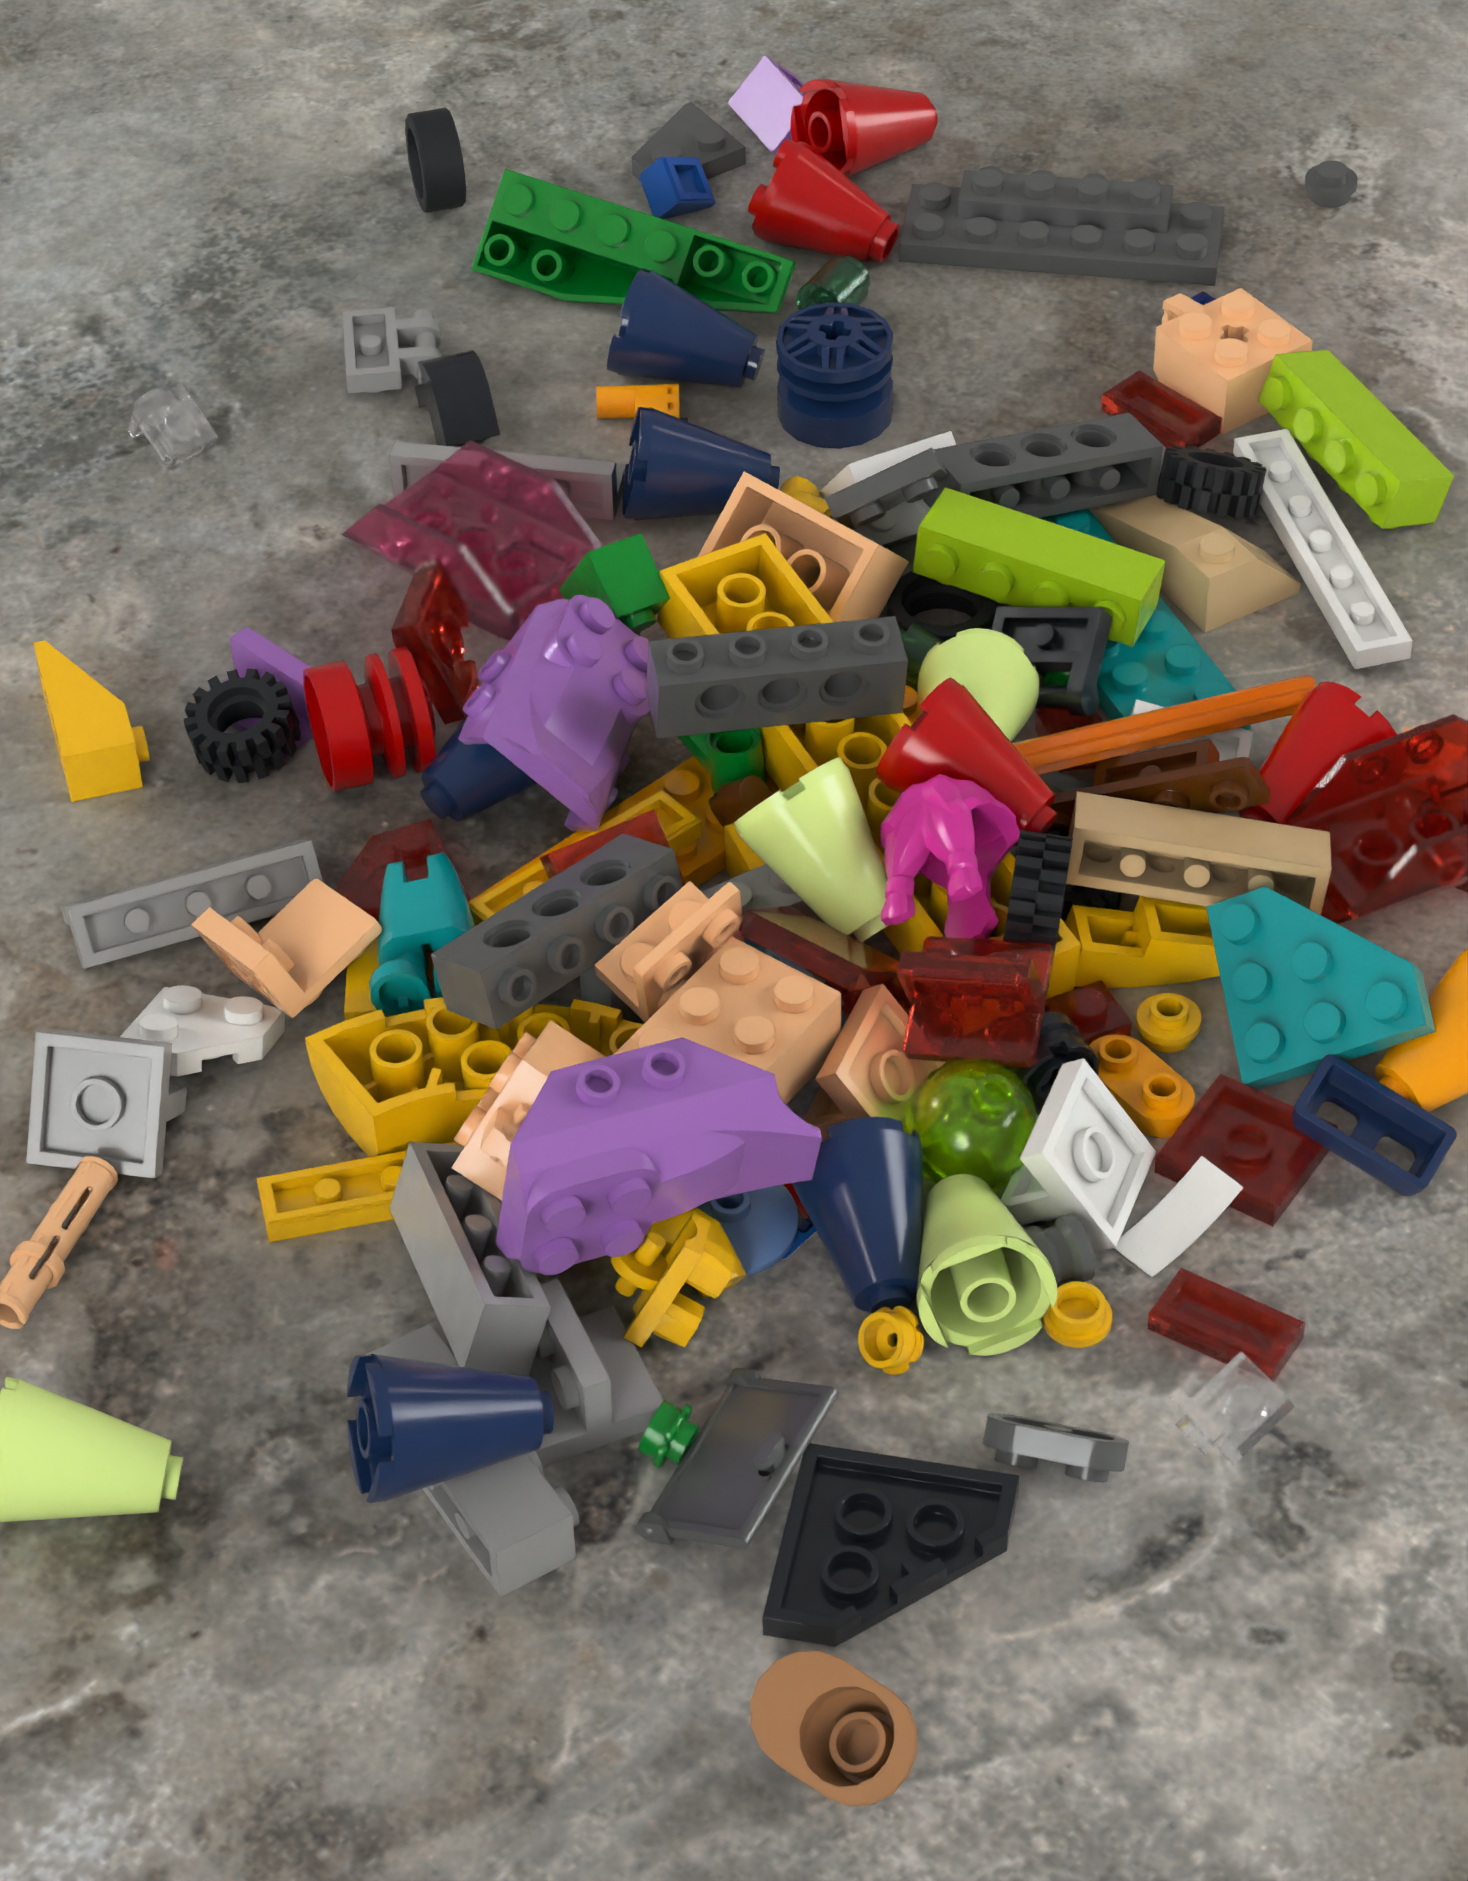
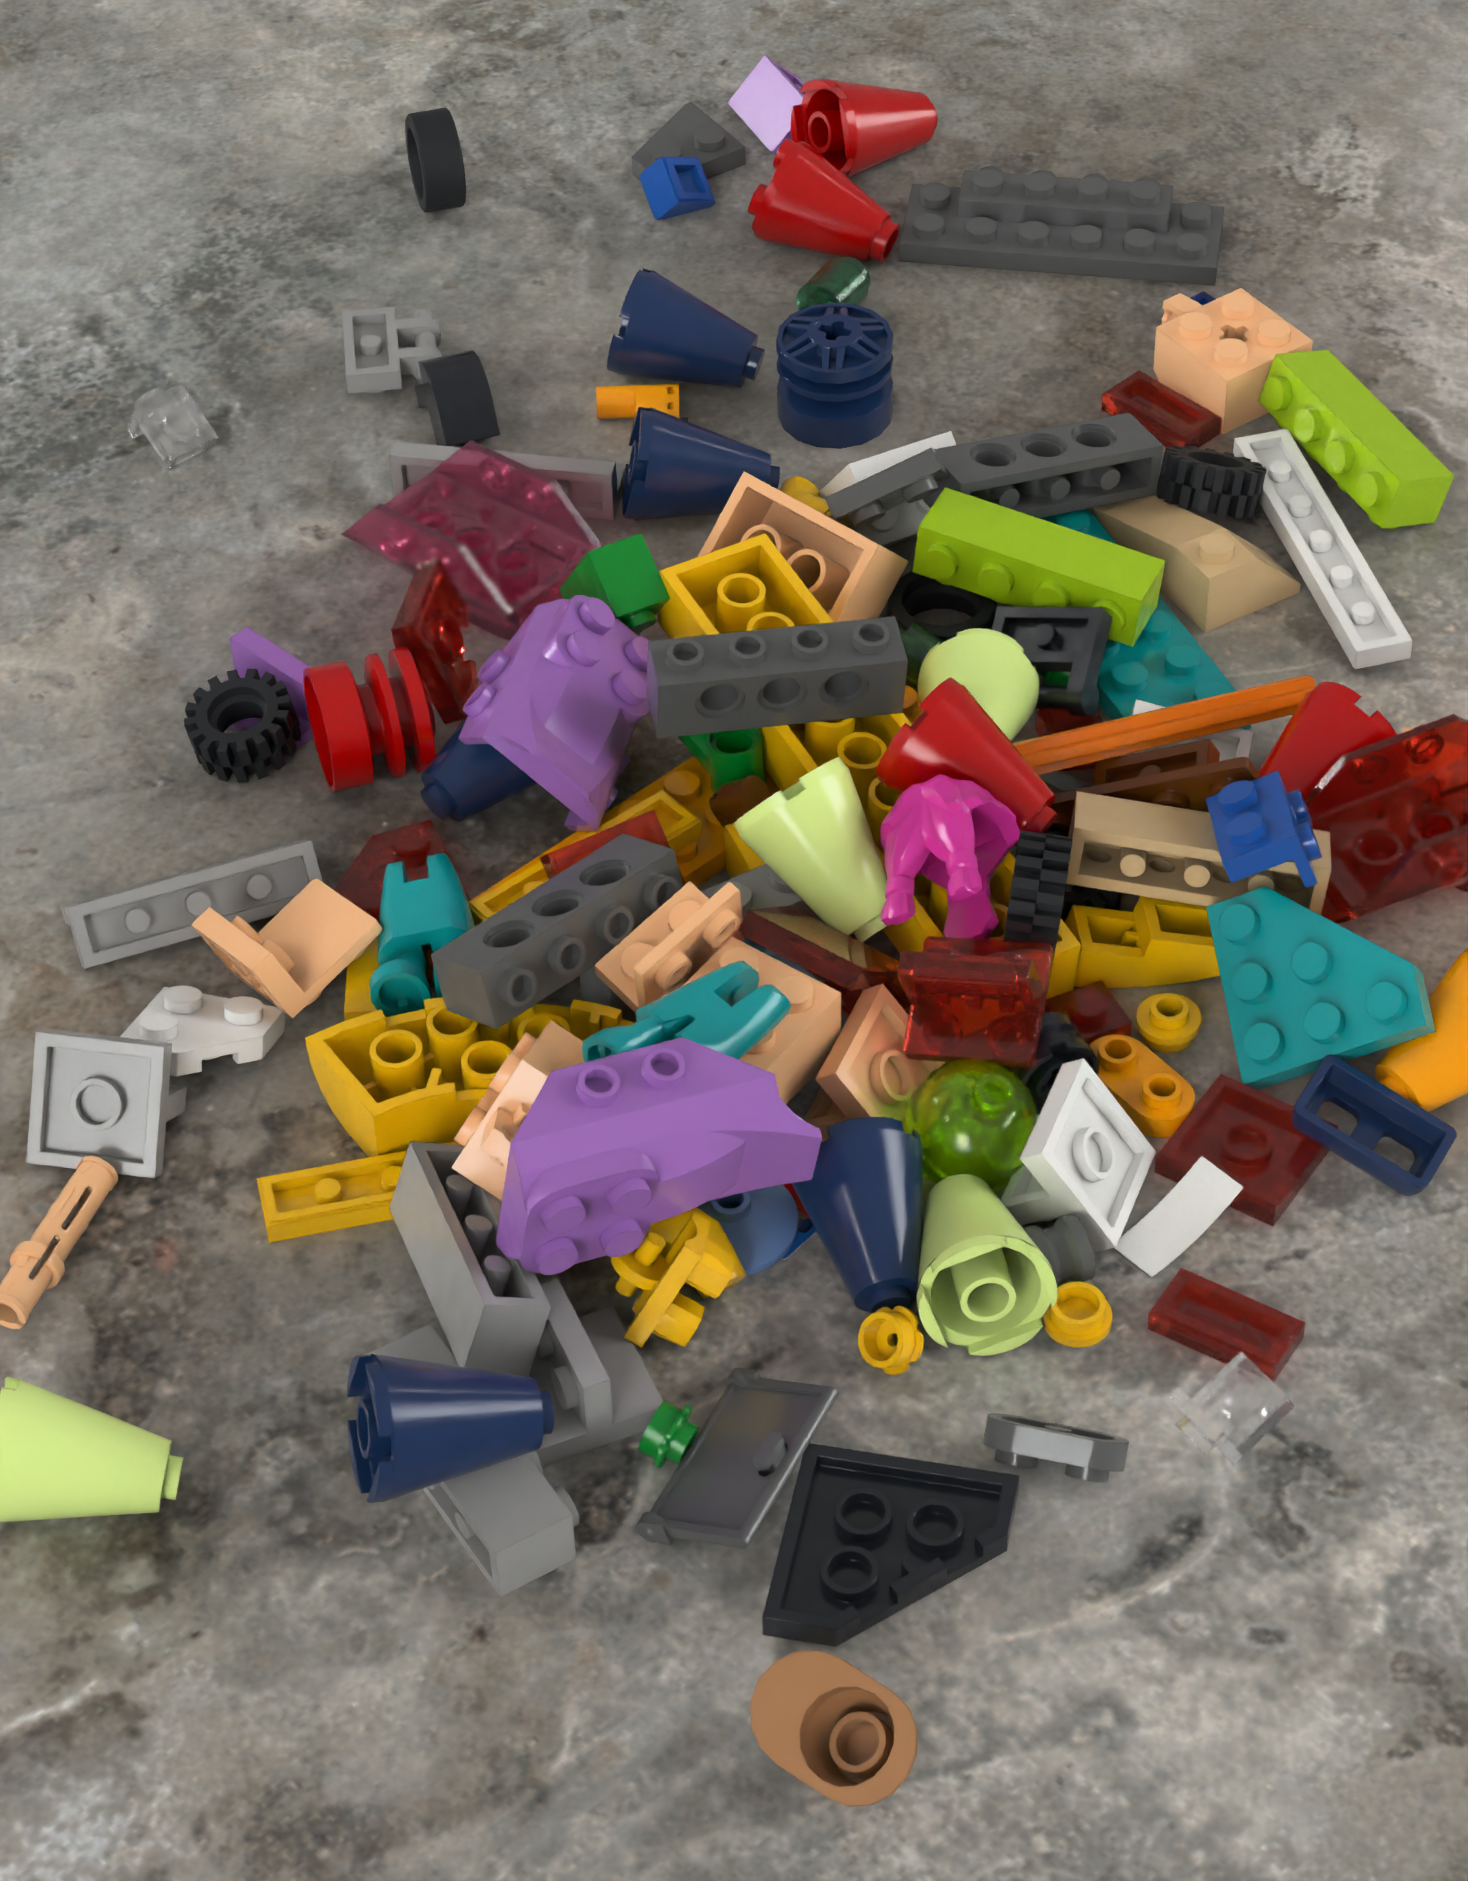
(90, 729): yellow slope -> none
(594, 248): green wedge -> none
(715, 1010): none -> teal piece
(1263, 827): none -> blue bracket
(1330, 184): dark grey plate -> none

